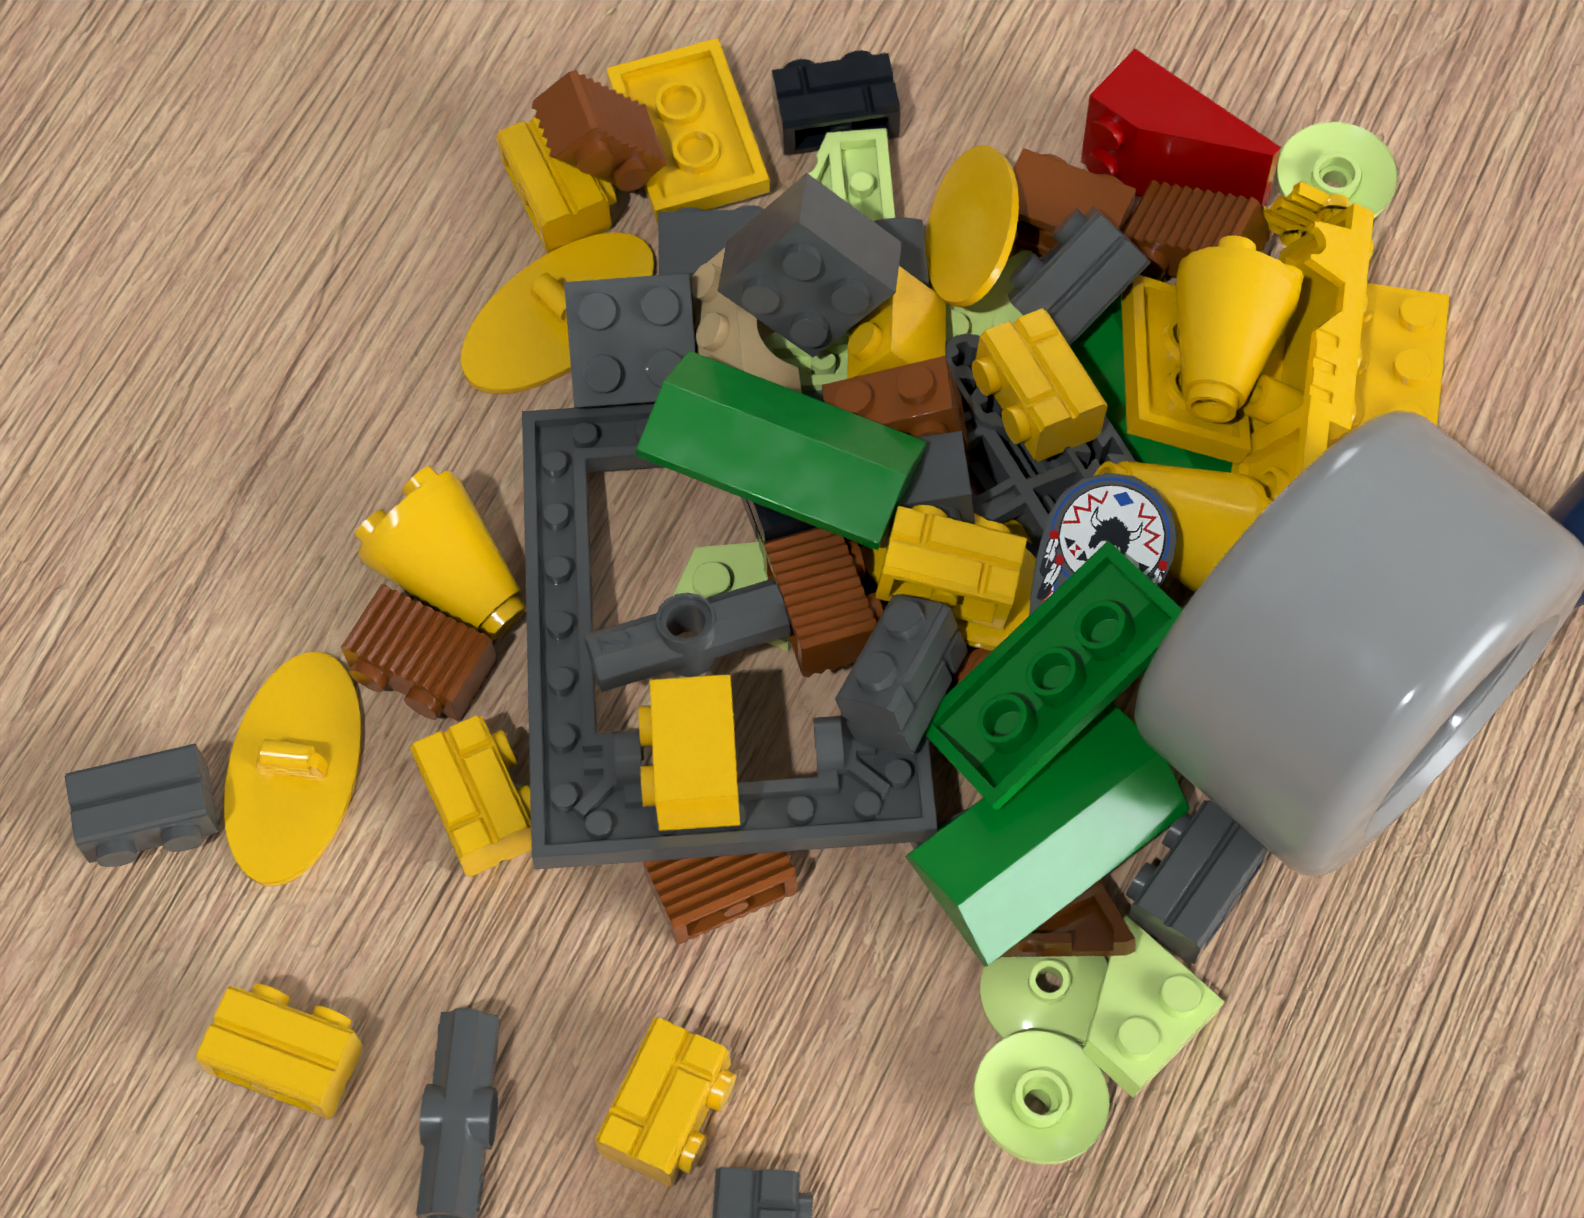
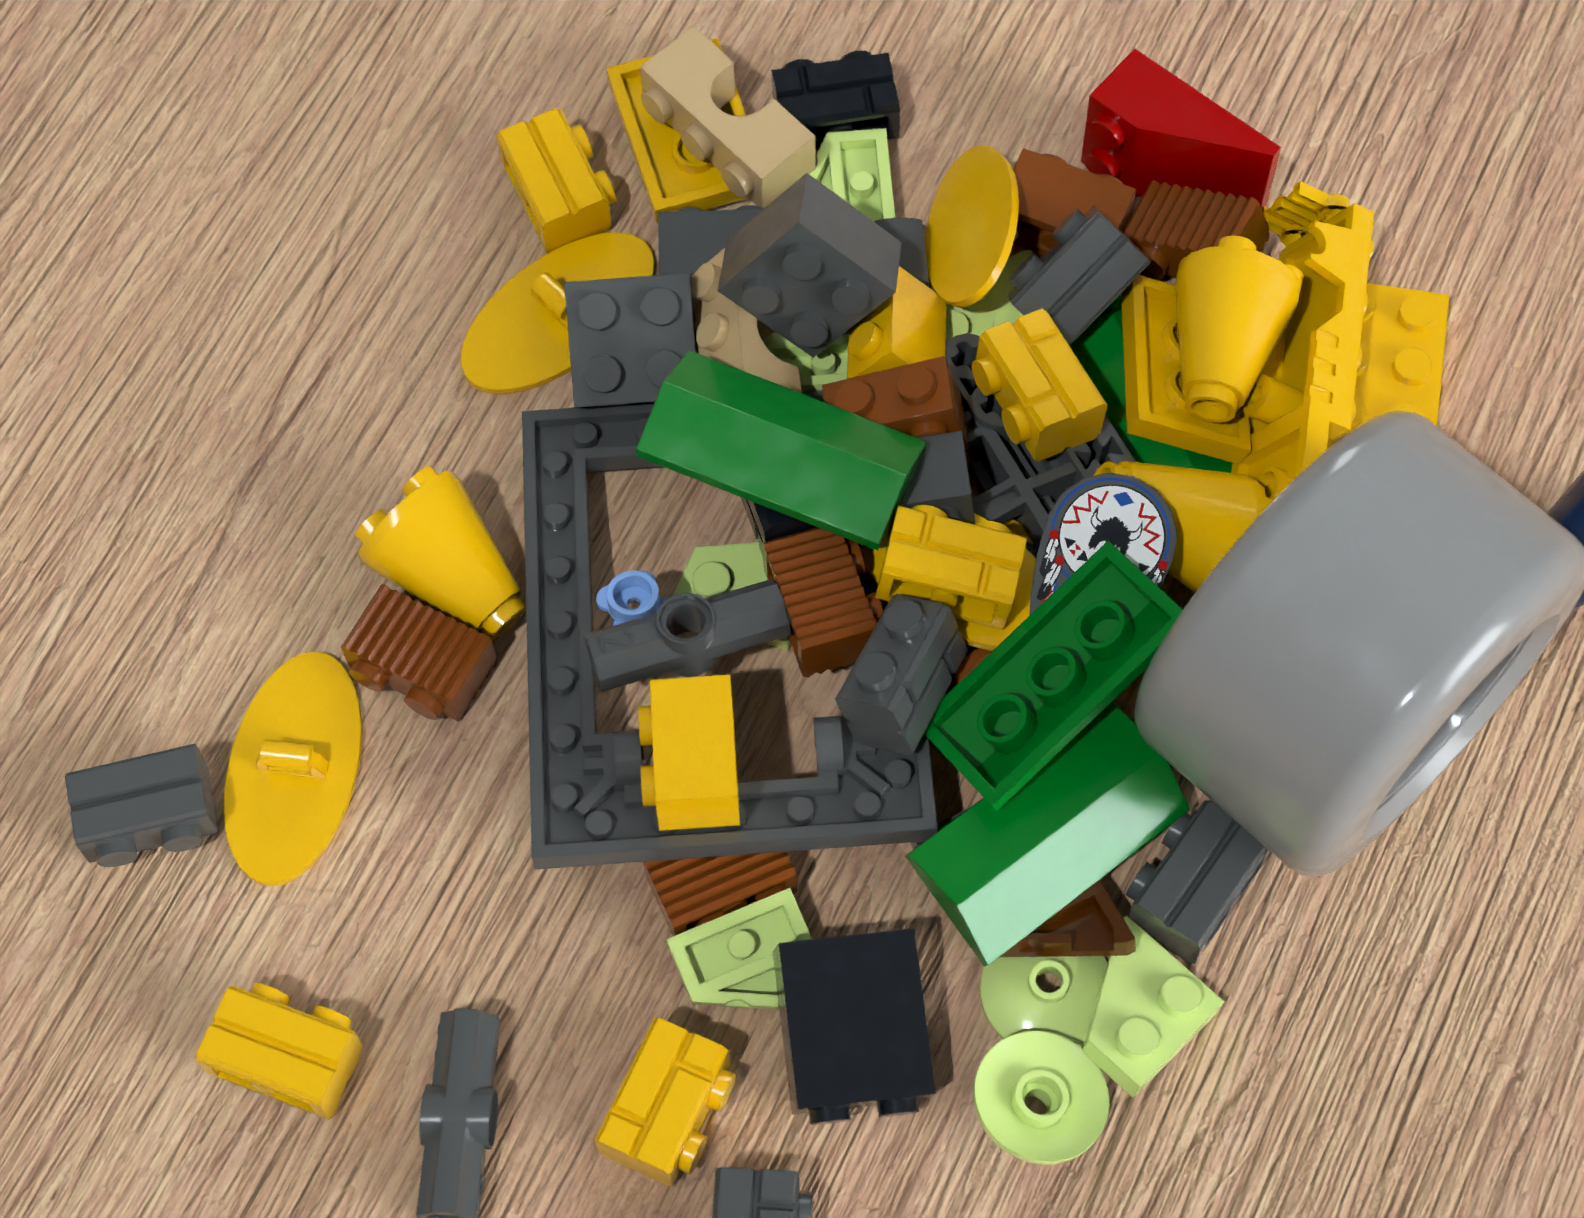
(475, 794): yellow brick -> none
(599, 132): dark orange brick -> none
(629, 588): none -> light blue plate
(732, 956): none -> yellowish green wing
(754, 152): none -> tan arch
(853, 1025): none -> black brick
(1339, 155): yellowish green dish -> none

